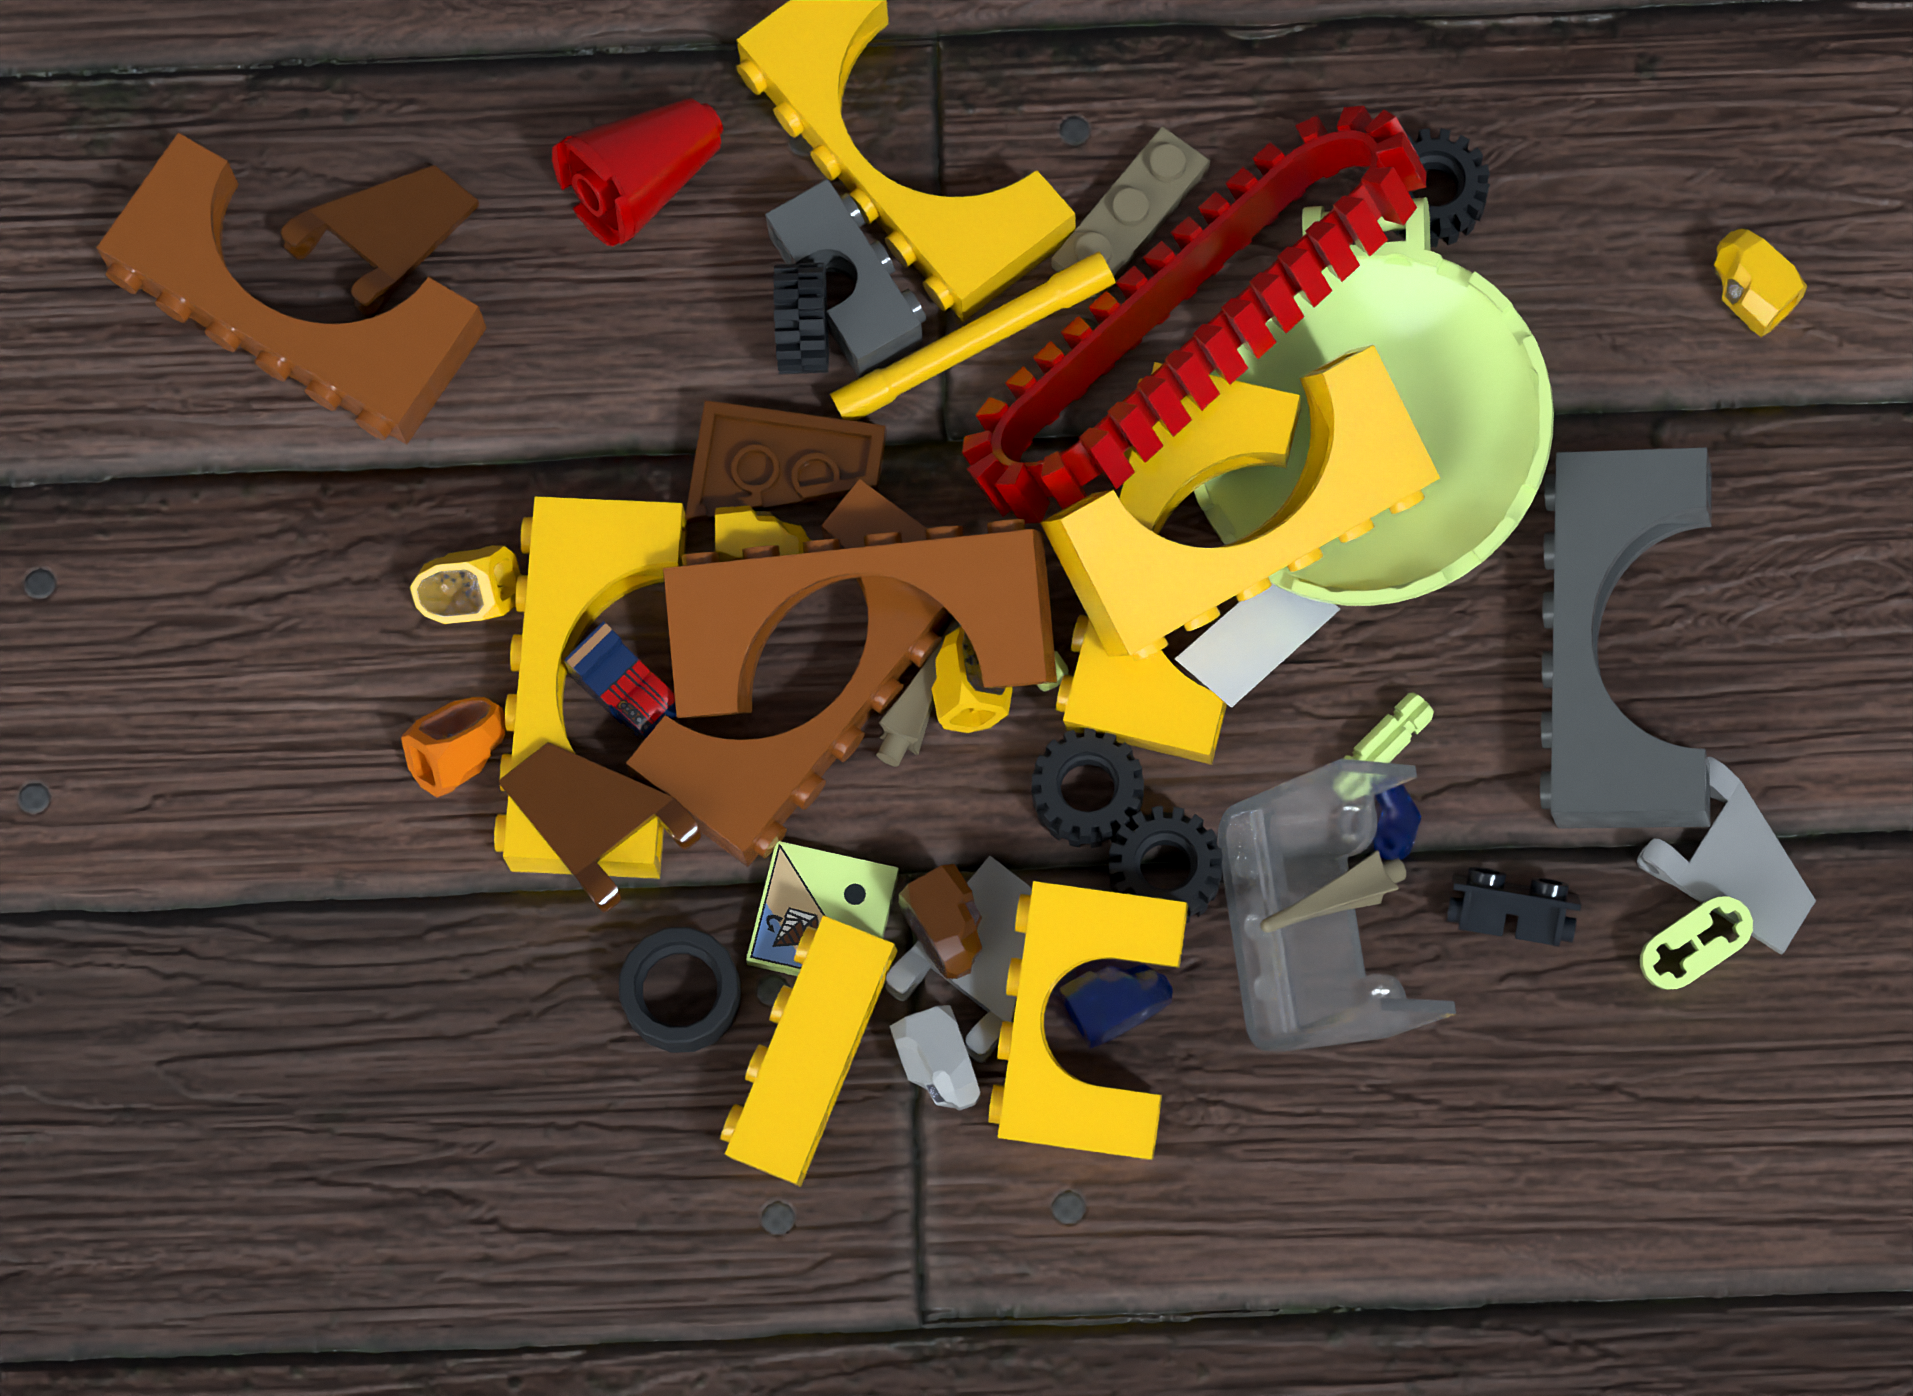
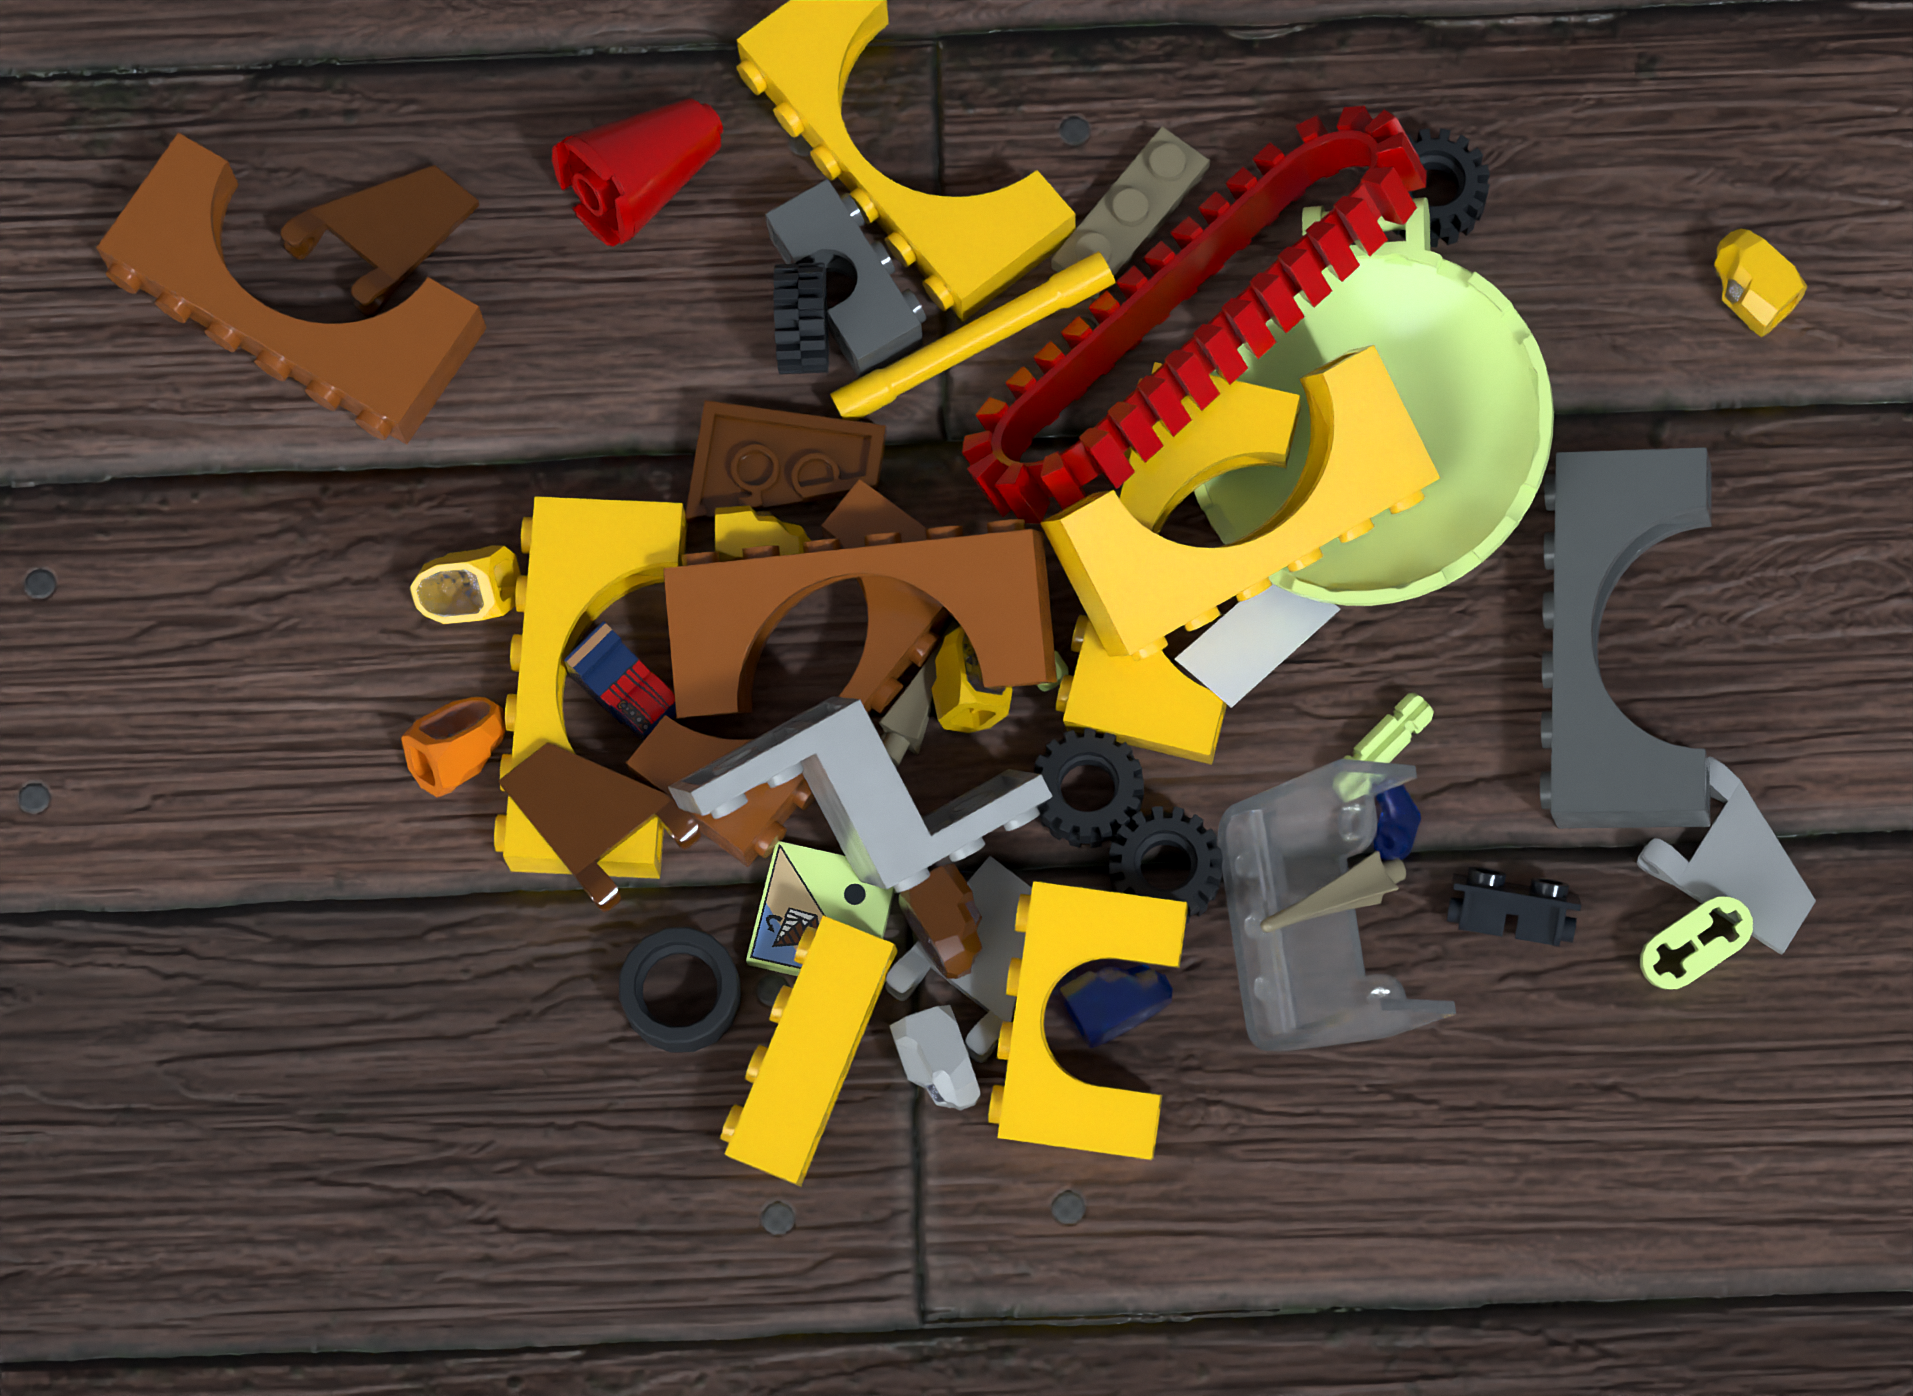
(862, 794): none -> light grey bracket

